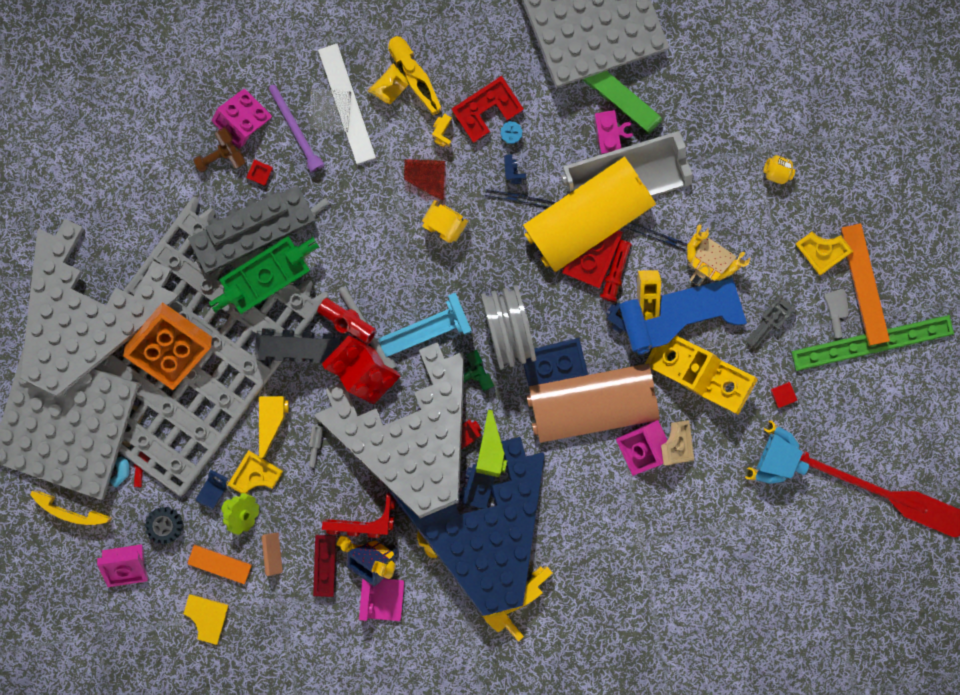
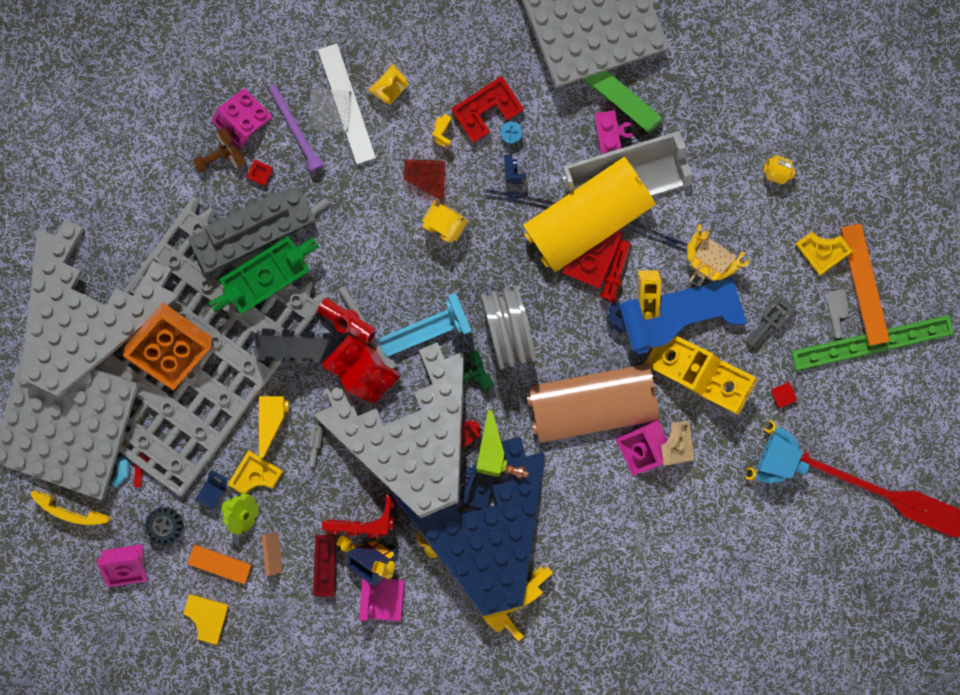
(402, 55): yellow arm -> none
(519, 472): none -> dark orange piece
(556, 363): dark blue tile -> none

